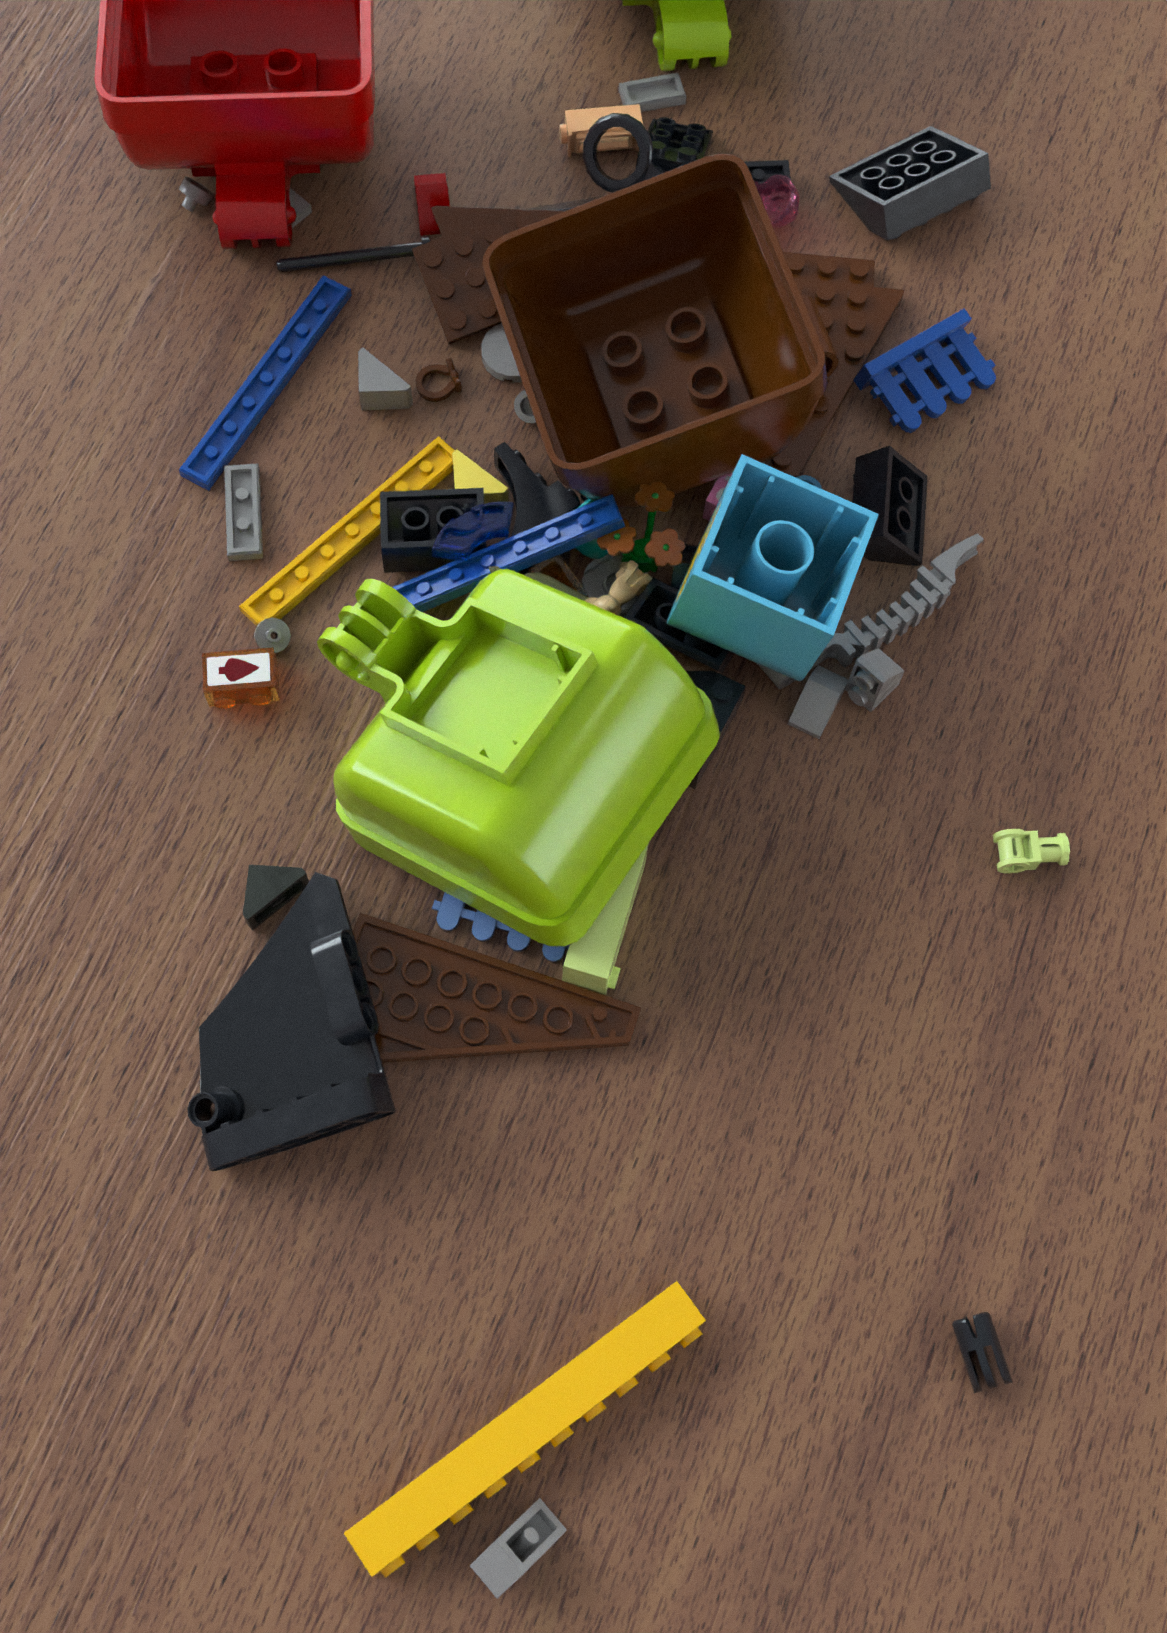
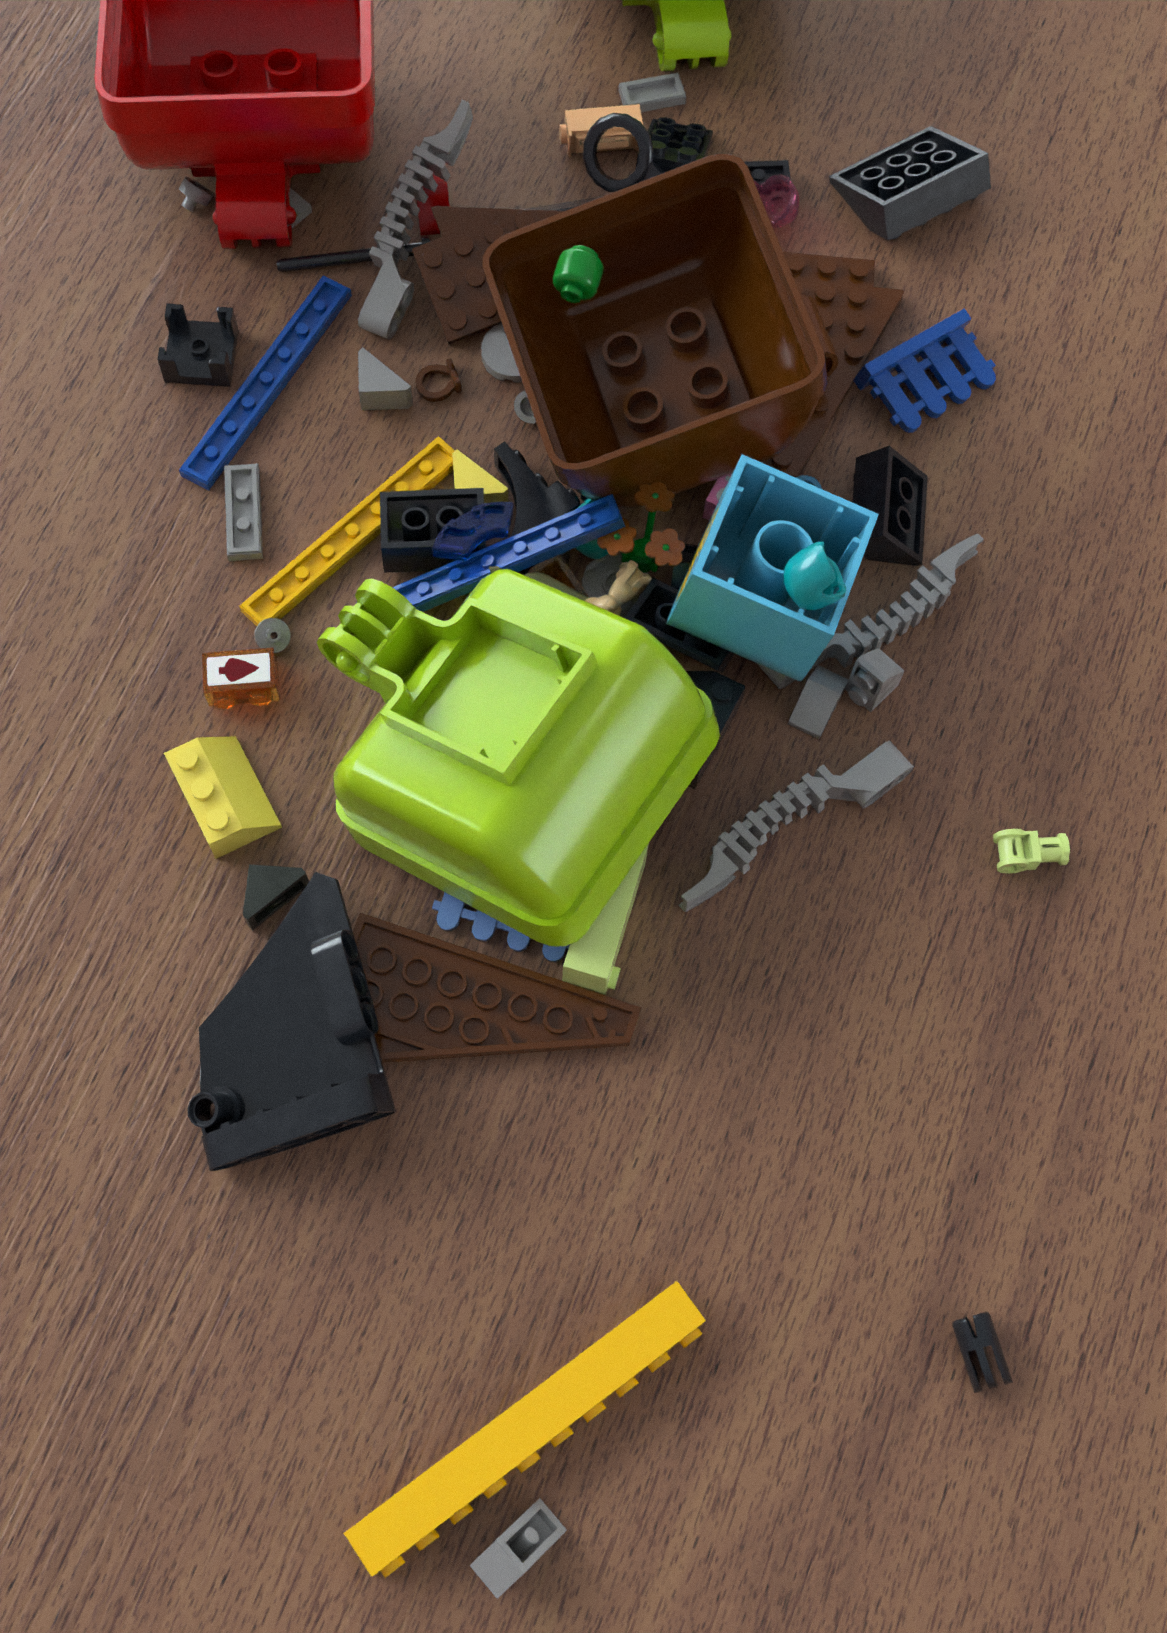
(199, 349): none -> black panel
(222, 792): none -> light yellow slope
(391, 293): none -> light grey piece
(578, 274): none -> green head
(812, 578): none -> teal helmet
(861, 783): none -> light grey piece

